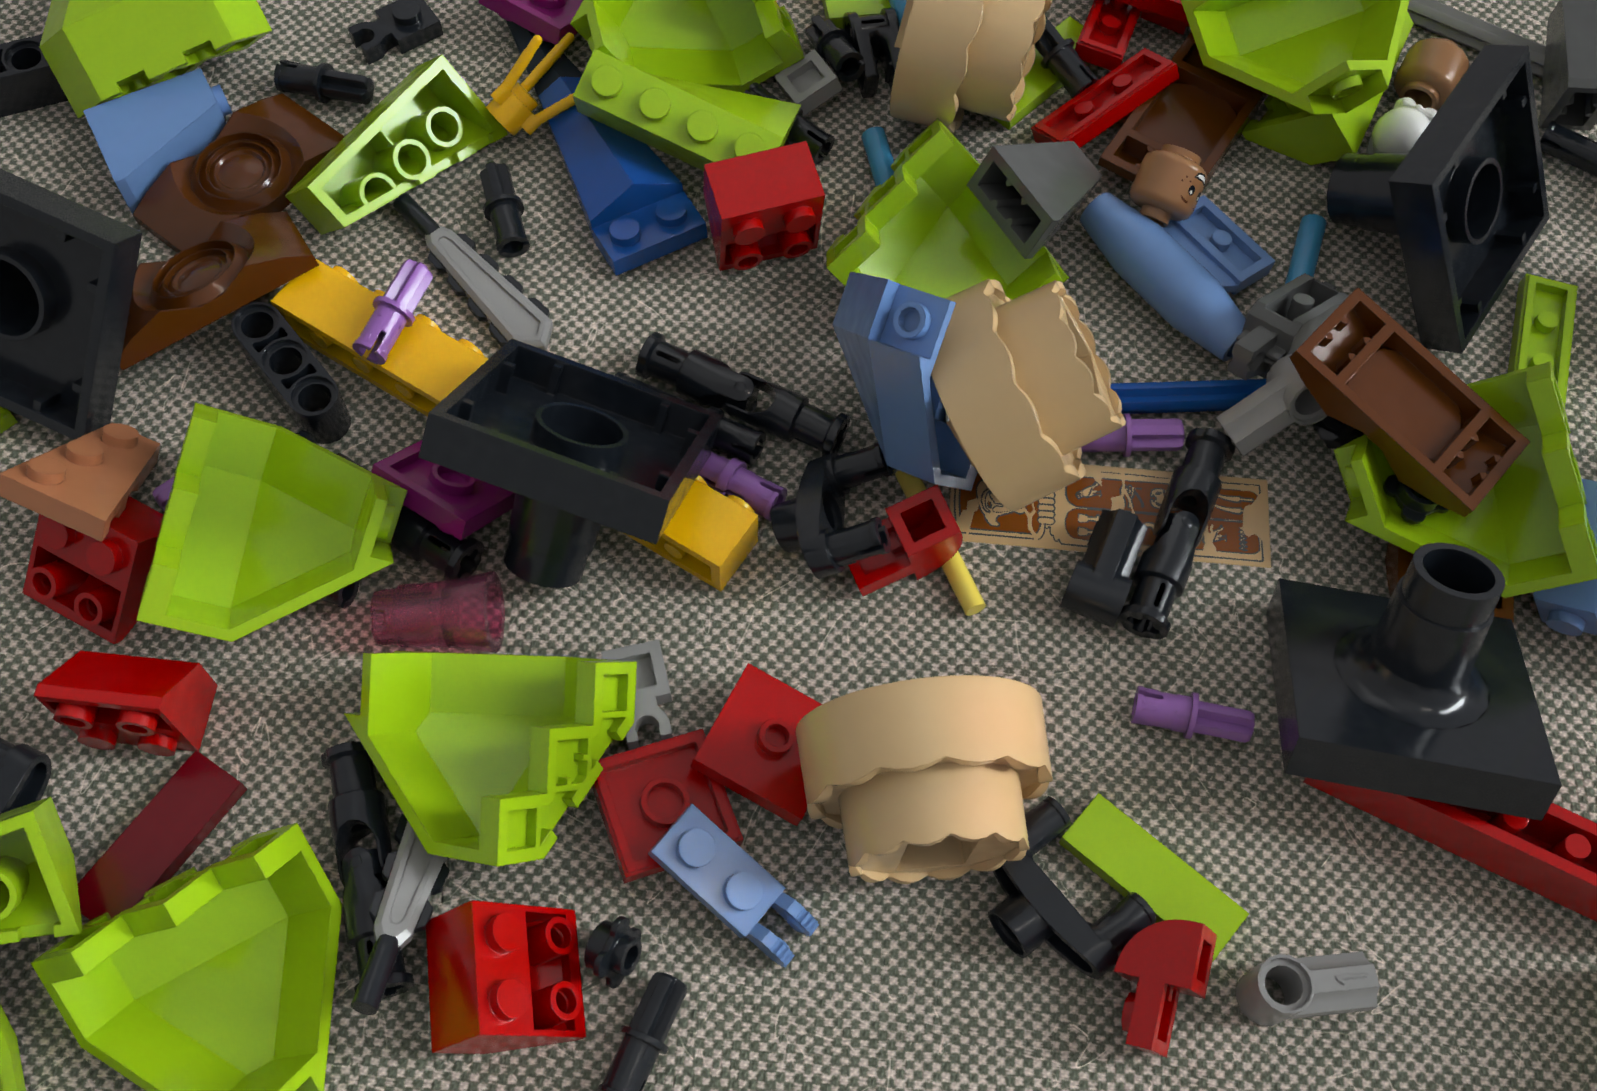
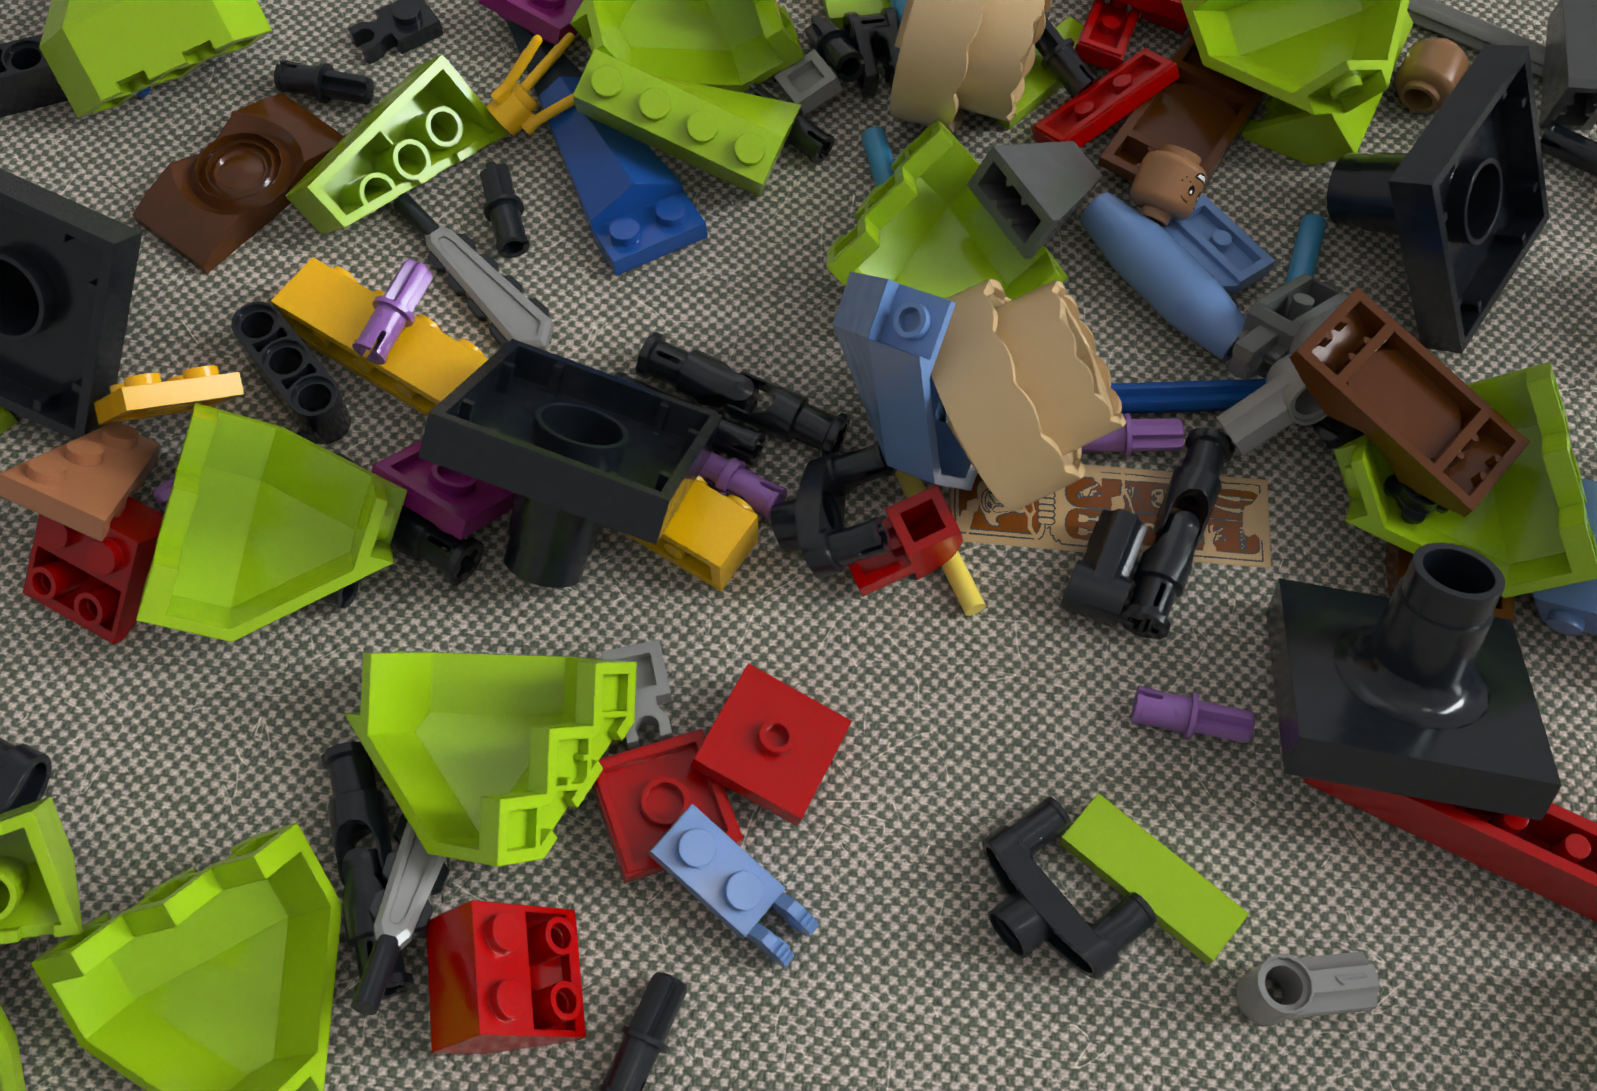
(130, 701): red slope -> none
(149, 397): none -> yellow plate
(156, 127): medium blue slope -> none
(160, 837): dark red tile -> none
(211, 279): reddish brown slope -> none
(441, 614): clear pink plant -> none
(613, 950): black plate -> none
(763, 206): red slope -> none
(927, 774): tan piece -> none
(1164, 962): red brick -> none
(1400, 127): white piece -> none
(1544, 327): lime tile -> none

